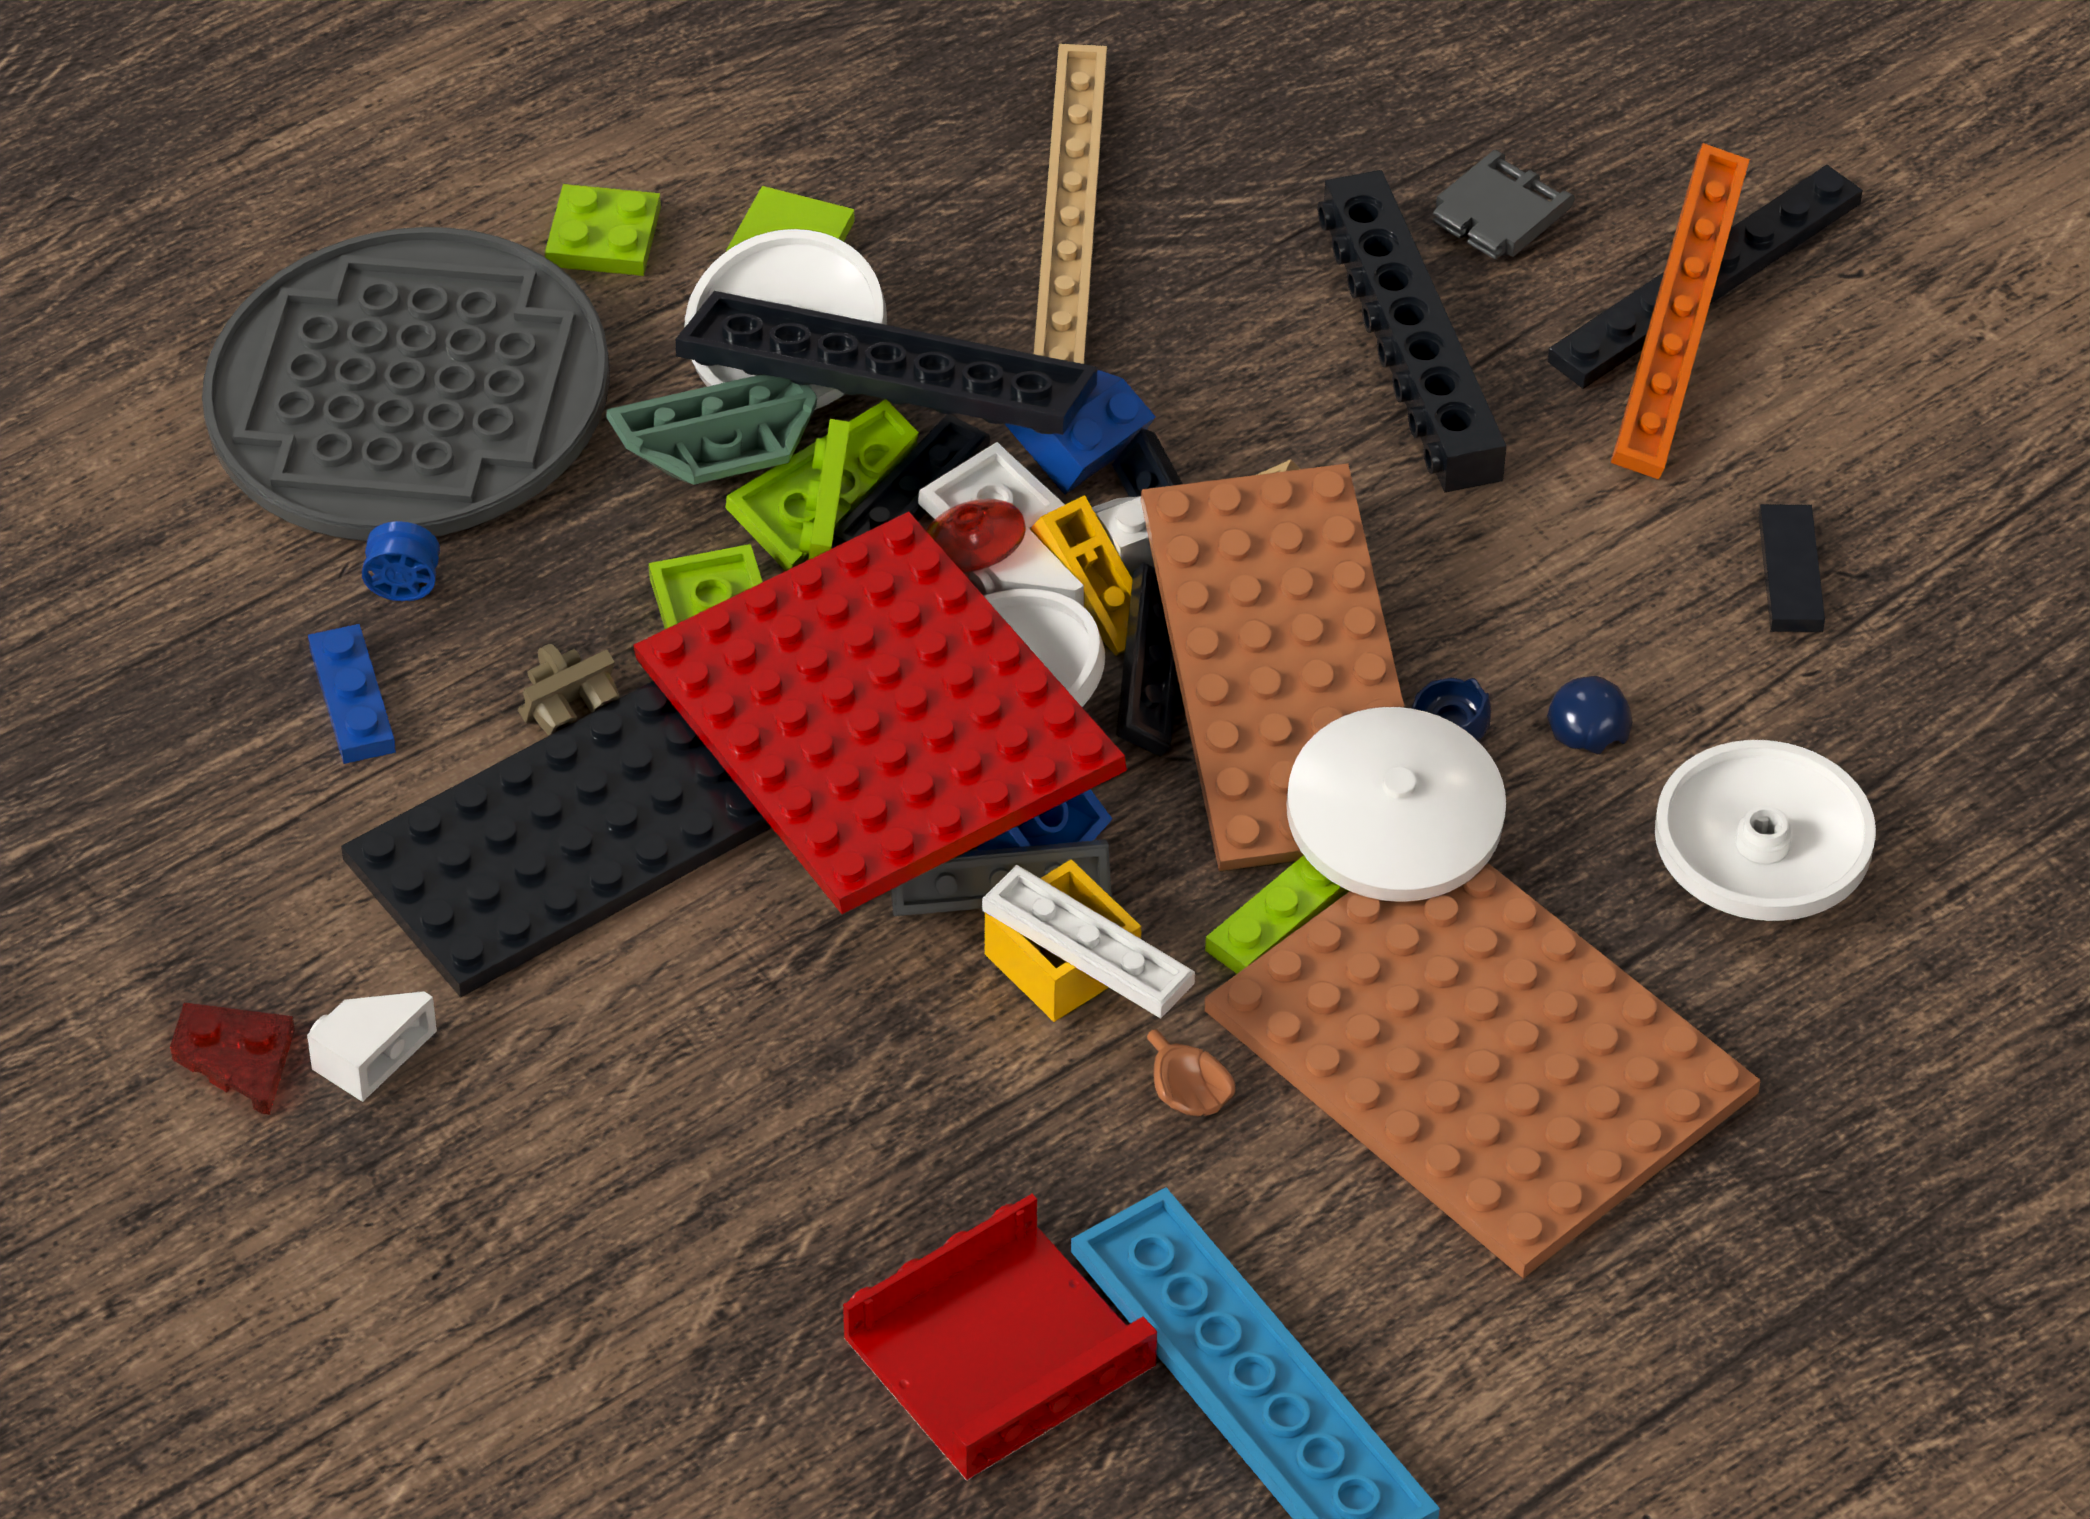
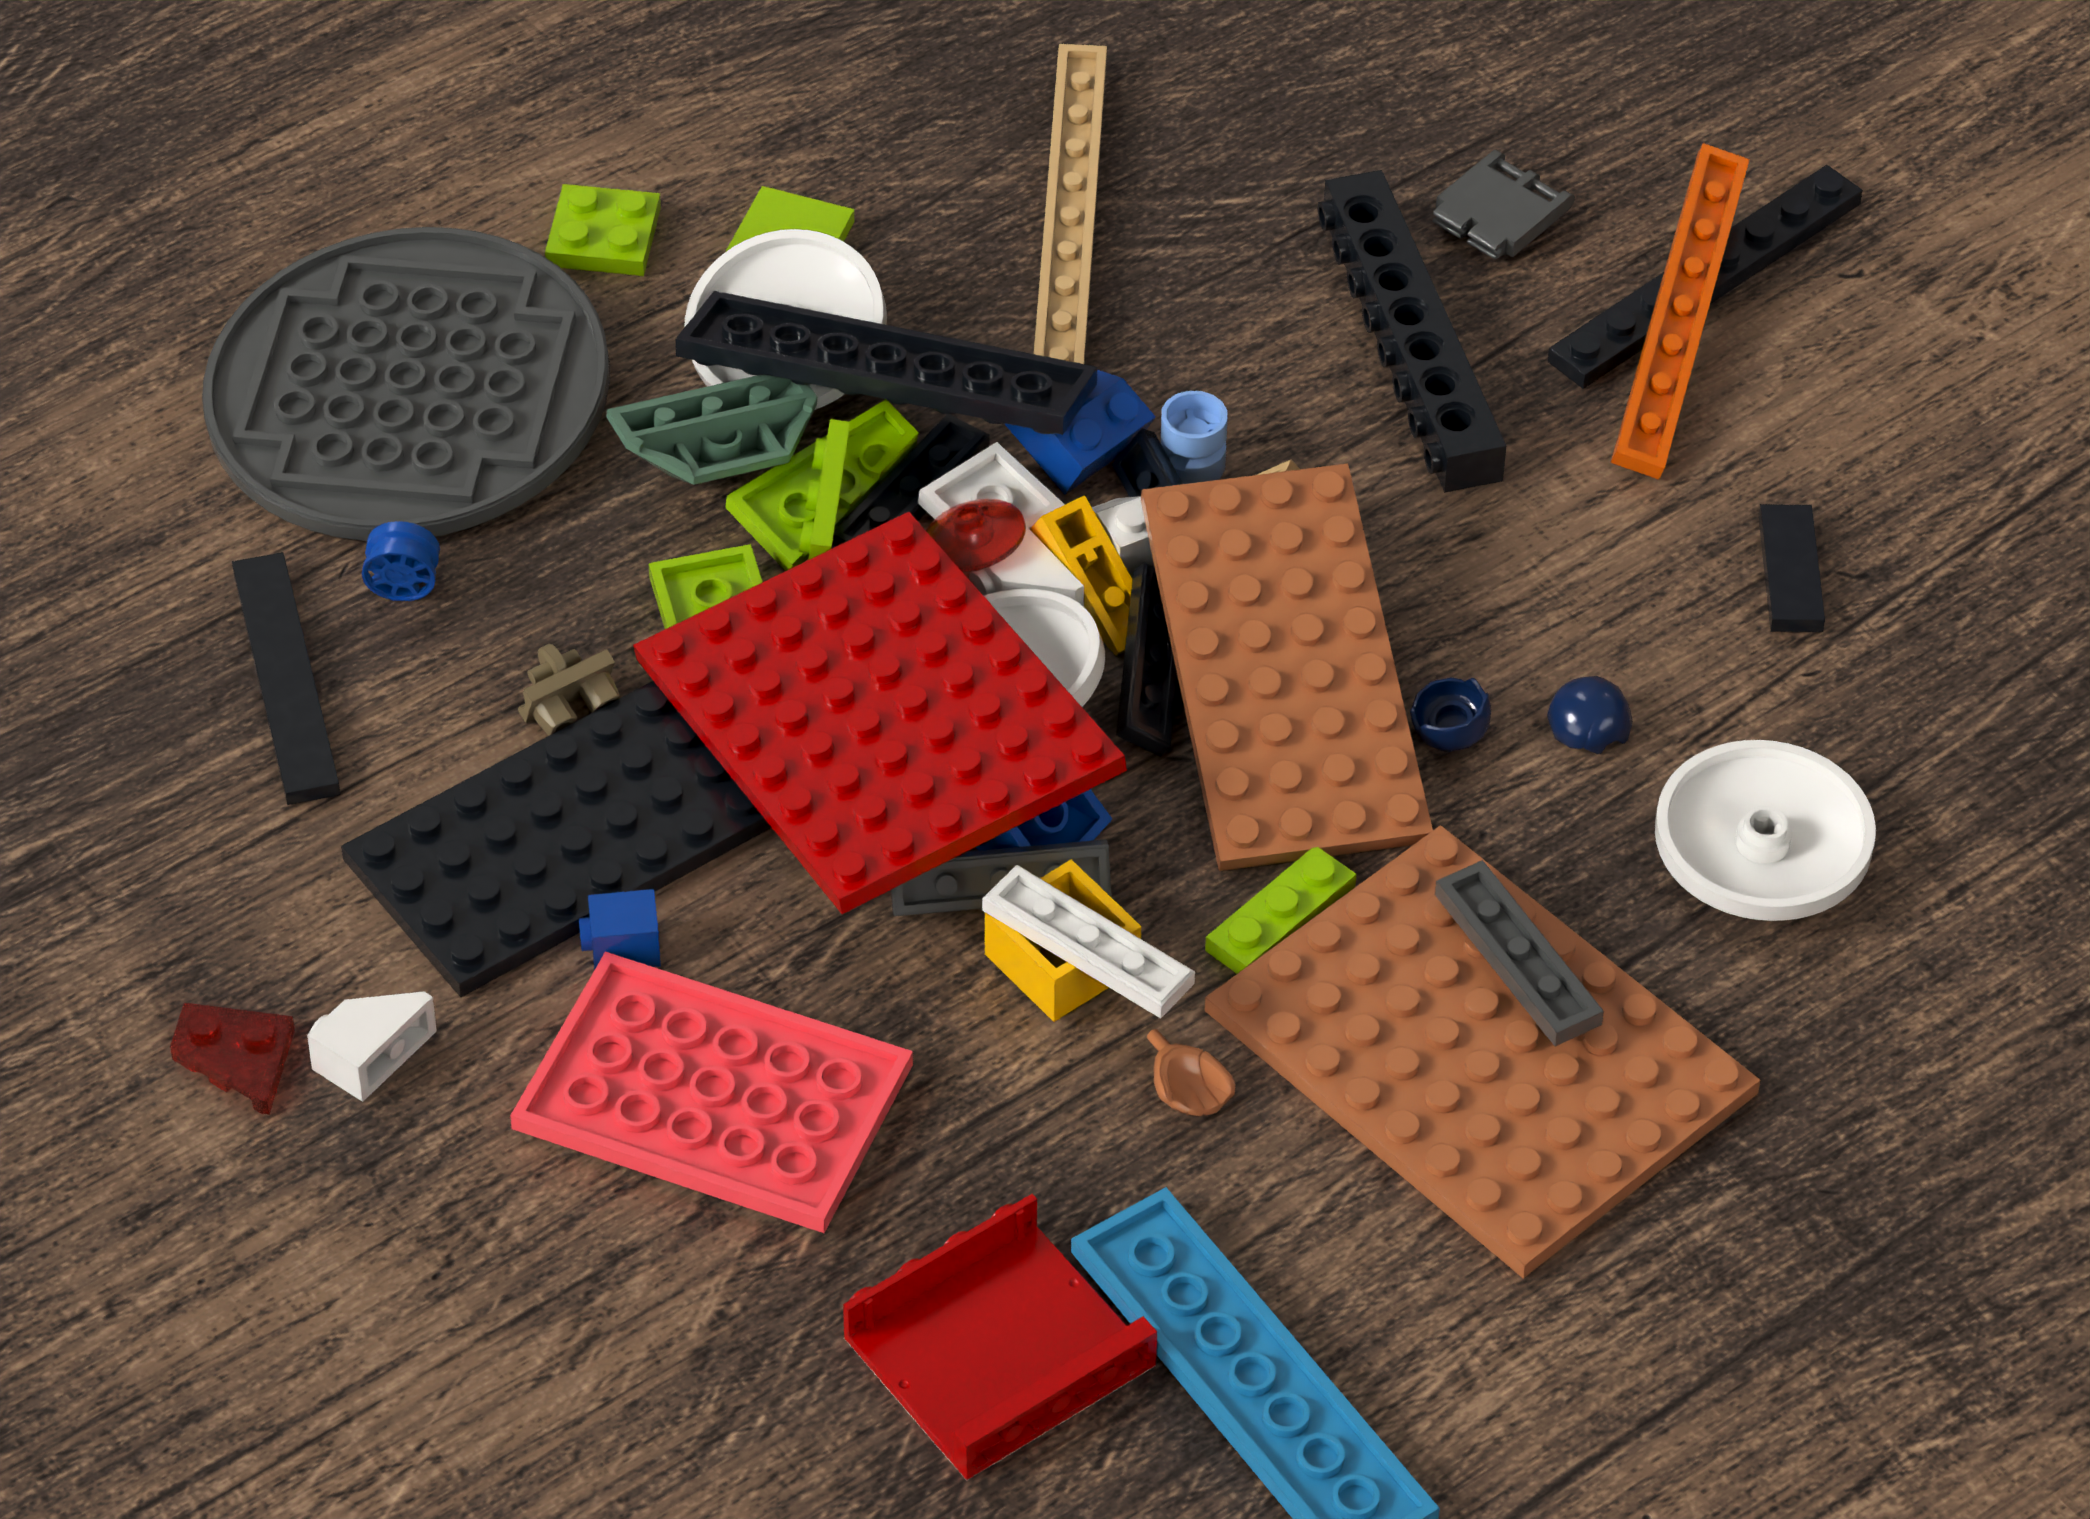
(285, 679): none -> black tile
(351, 693): blue plate -> none
(622, 926): none -> blue brick
(713, 1091): none -> coral plate
(1195, 435): none -> light blue wheel
(1396, 804): white dish -> none
(1519, 953): none -> dark grey plate

